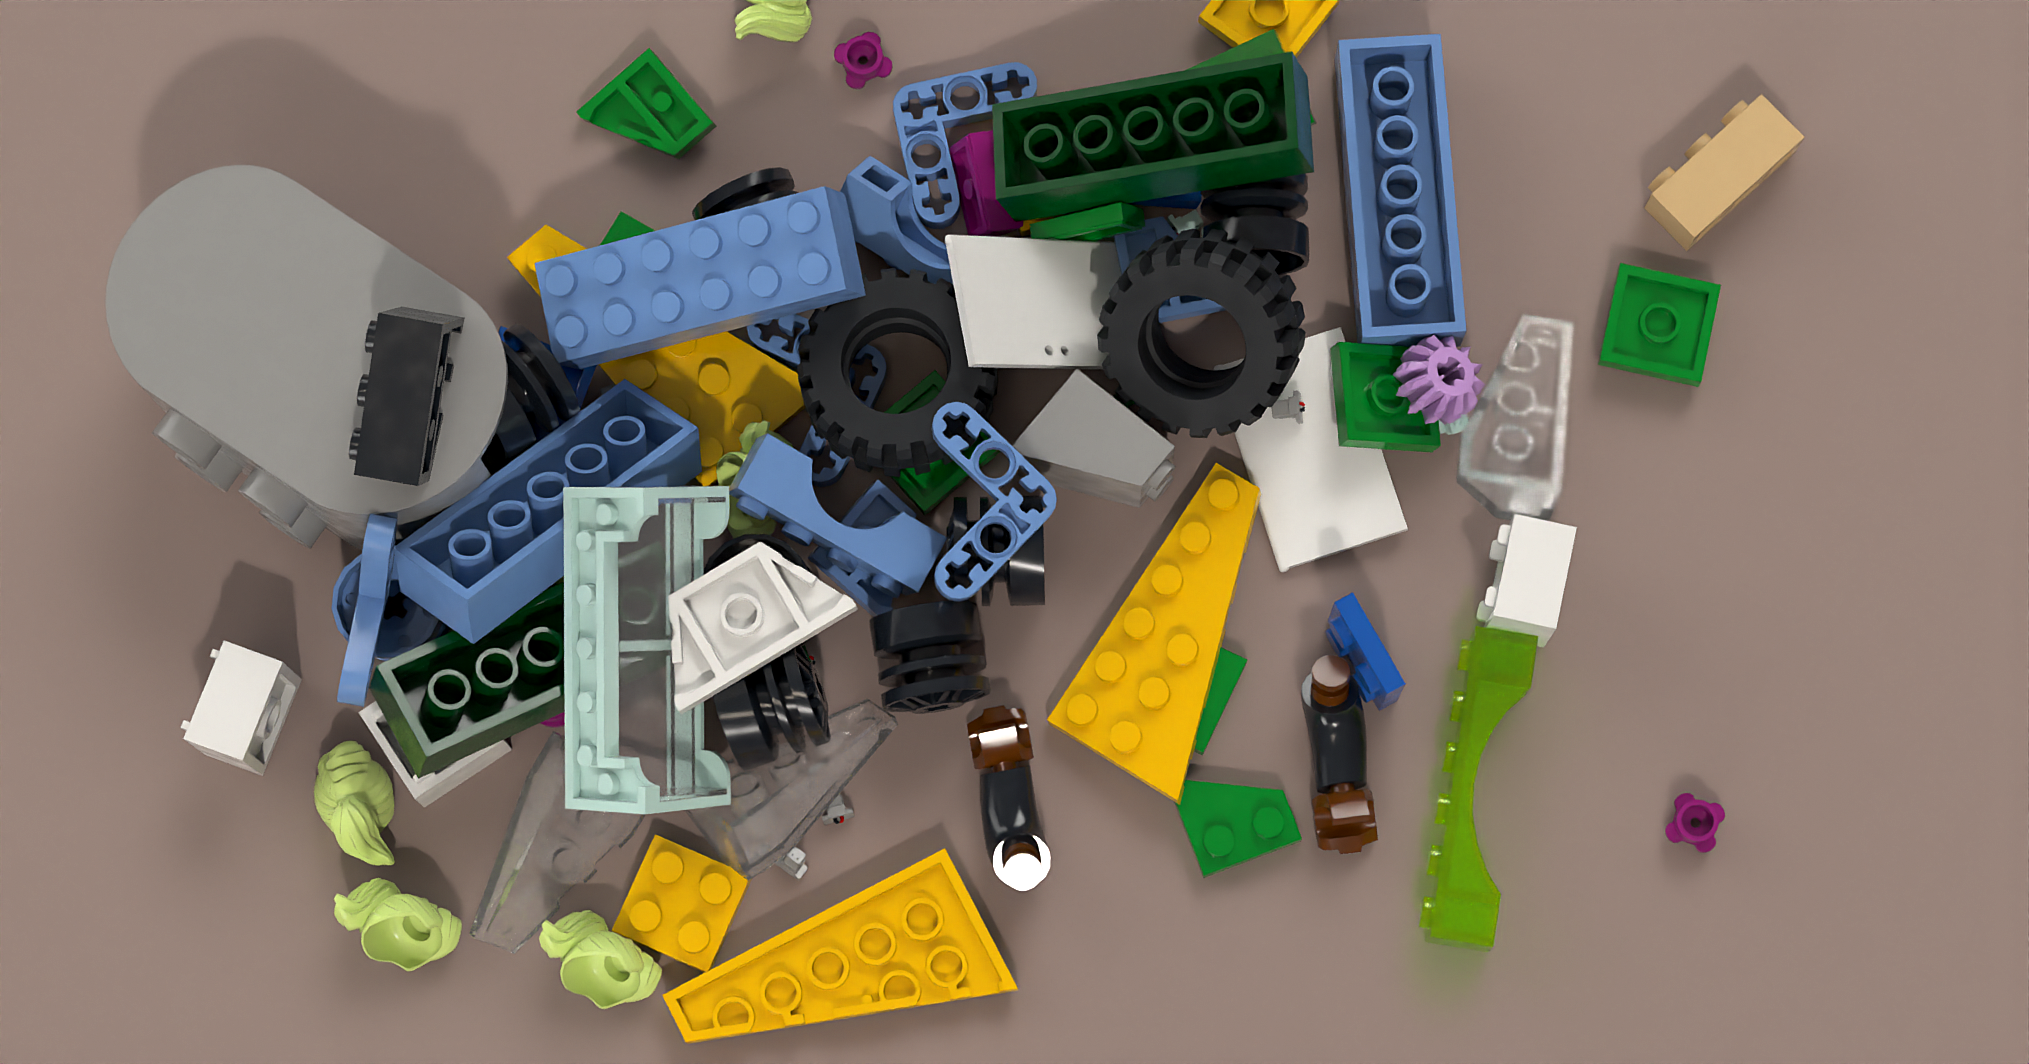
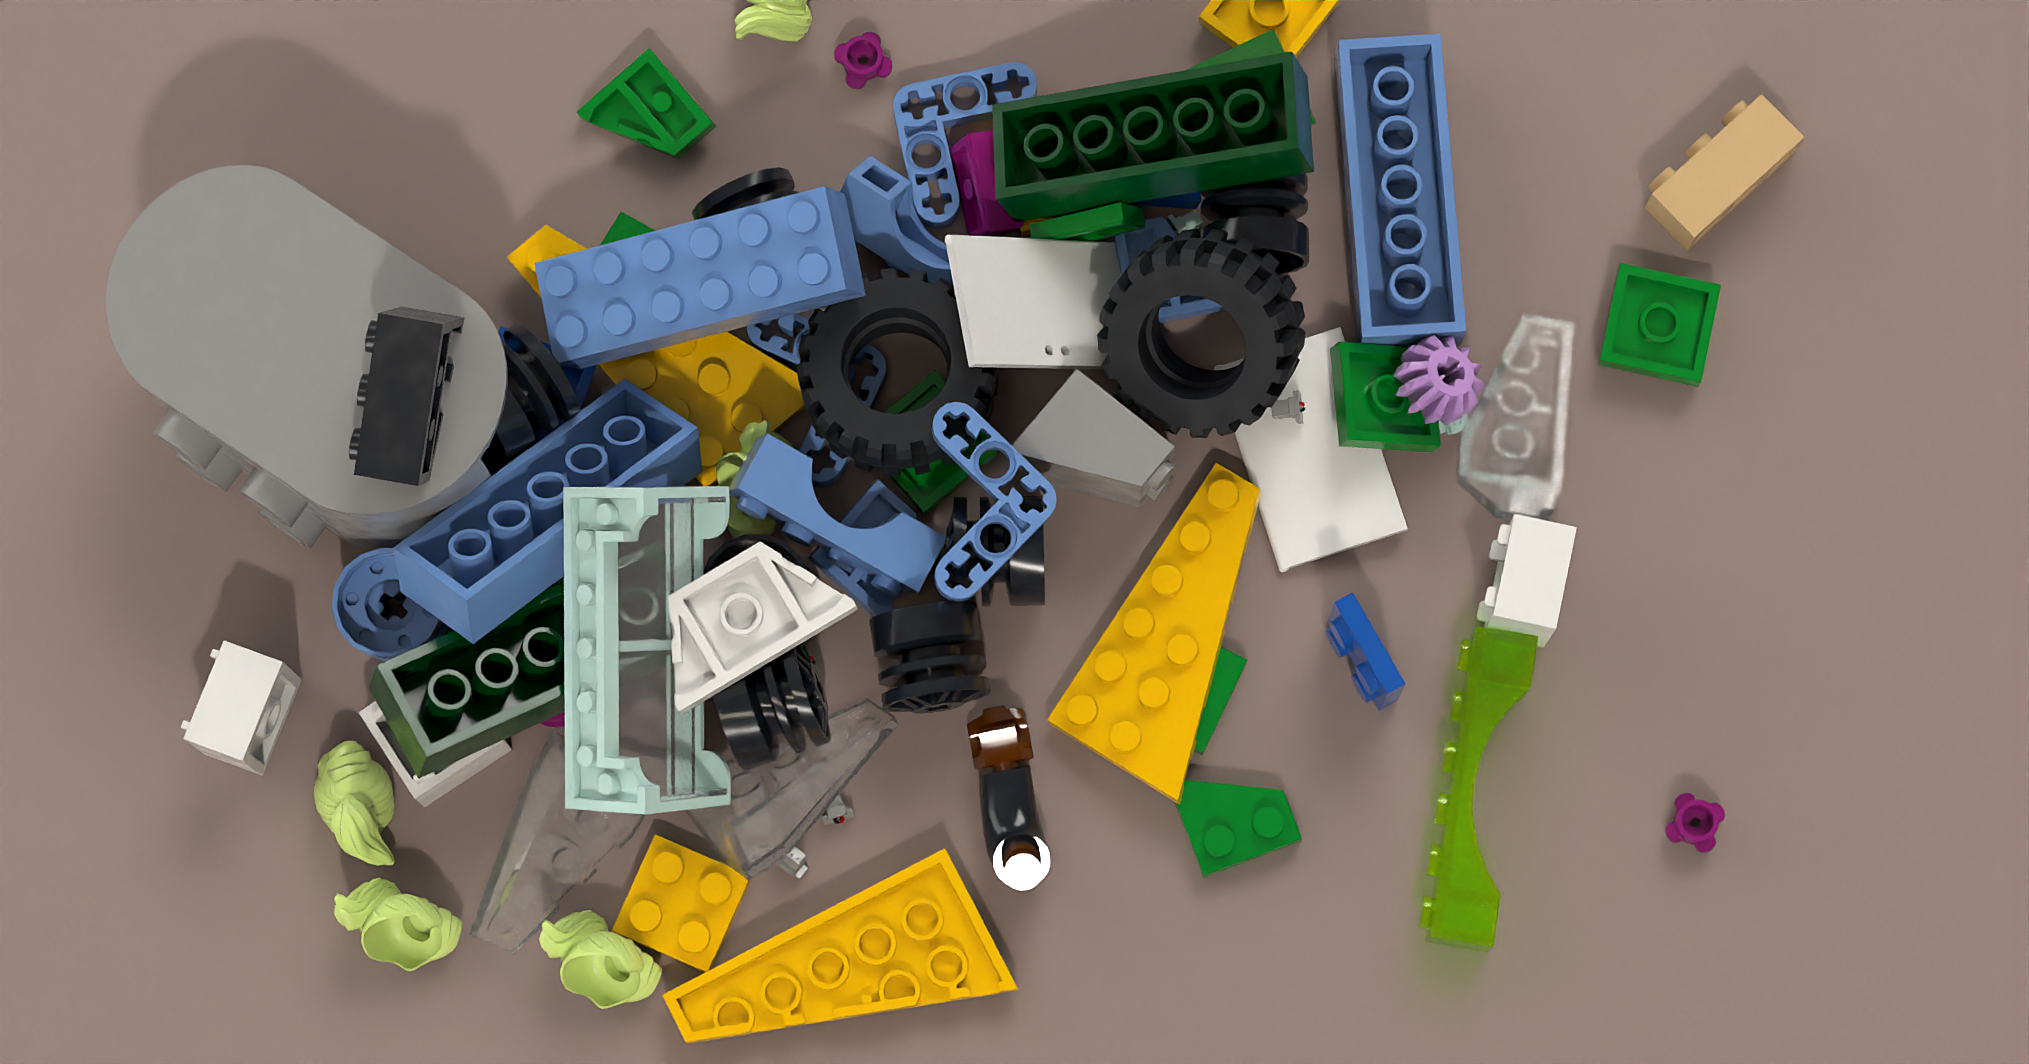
(374, 588): medium blue beam -> none
(1339, 749): piece -> none

